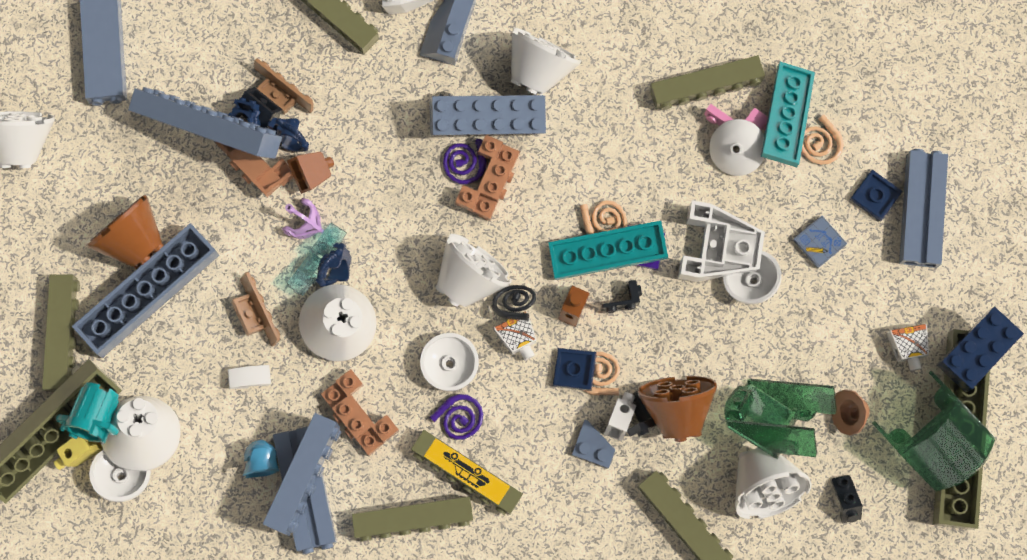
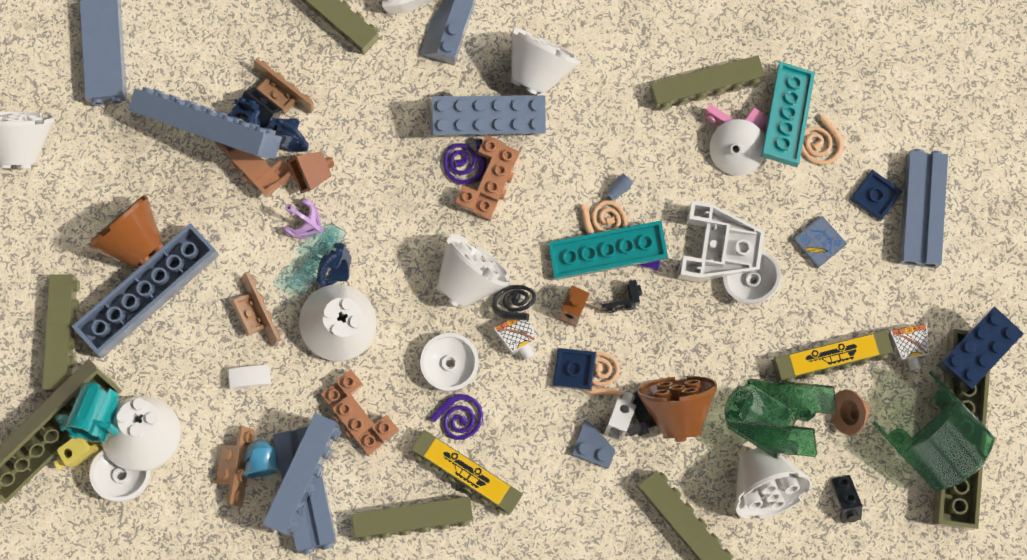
(232, 466): none -> medium nougat bracket
(619, 186): none -> sand blue cone
(833, 356): none -> brick

